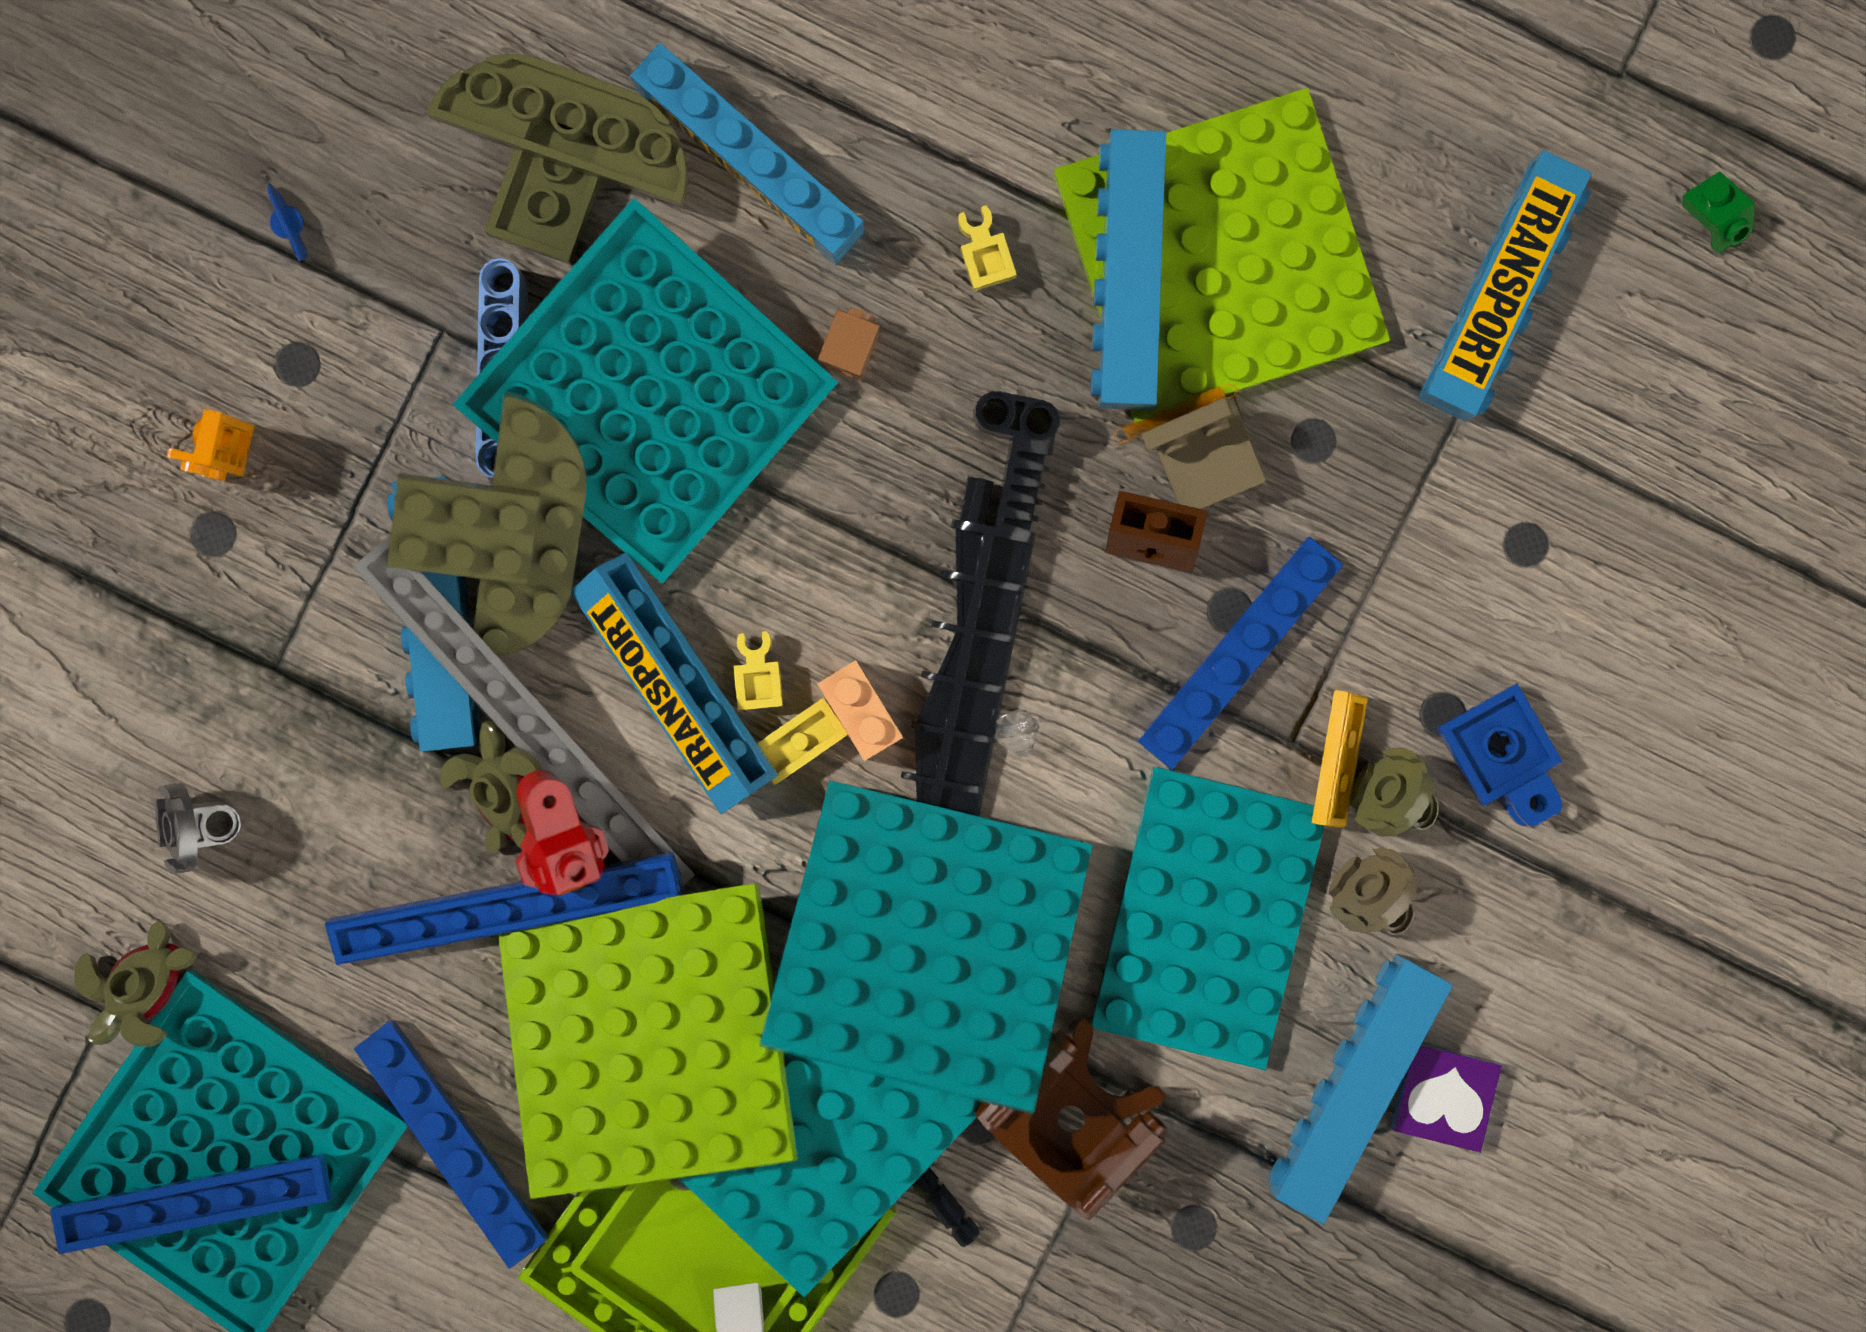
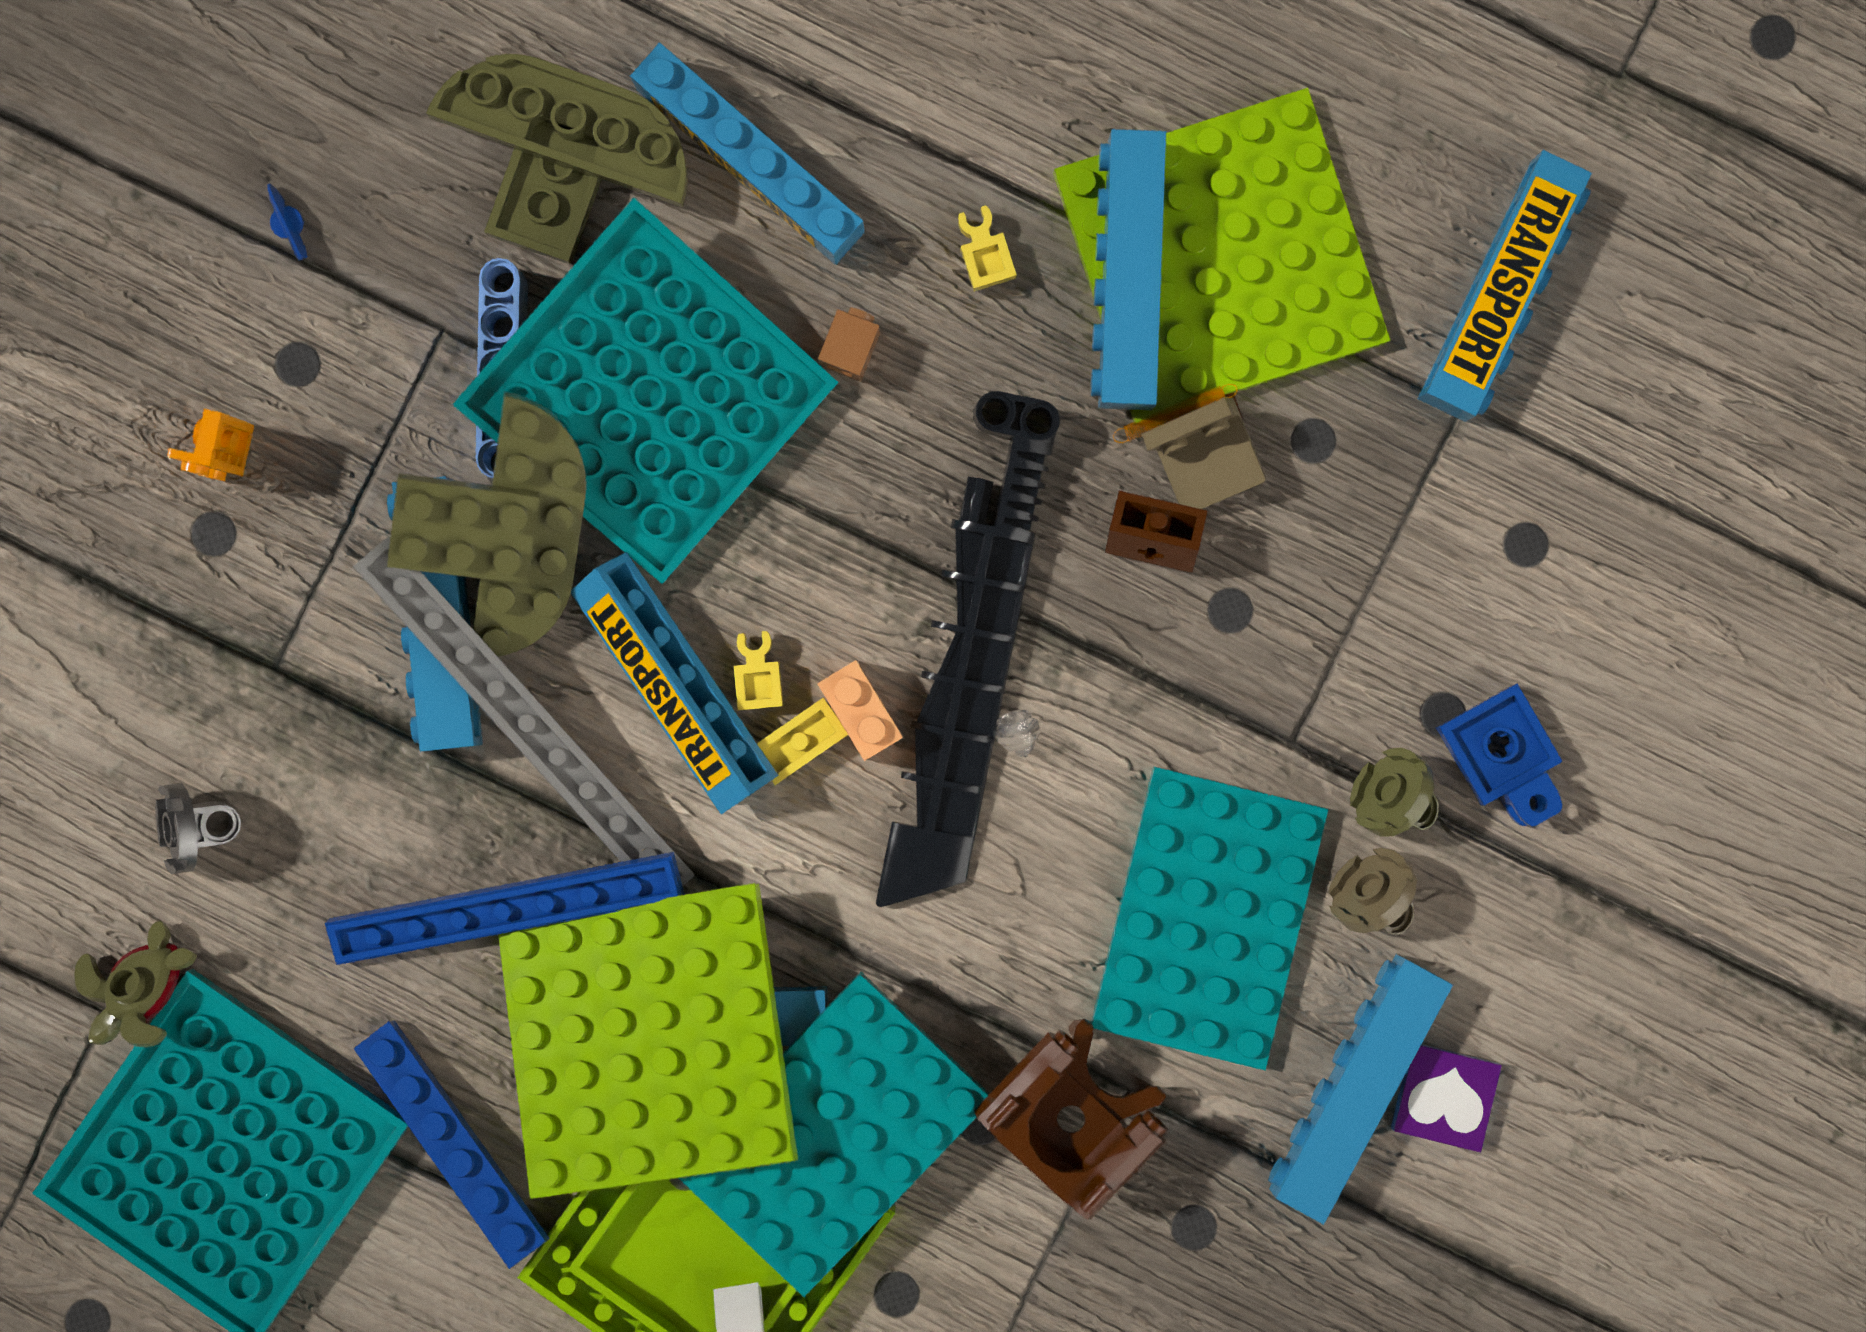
(191, 1203): blue plate -> none
(493, 784): olive animal -> none
(558, 846): red piece -> none
(928, 947): teal plate -> none
(946, 1208): black axle -> none
(1239, 652): blue plate -> none
(1339, 759): yellow tile -> none
(1721, 210): green bracket -> none

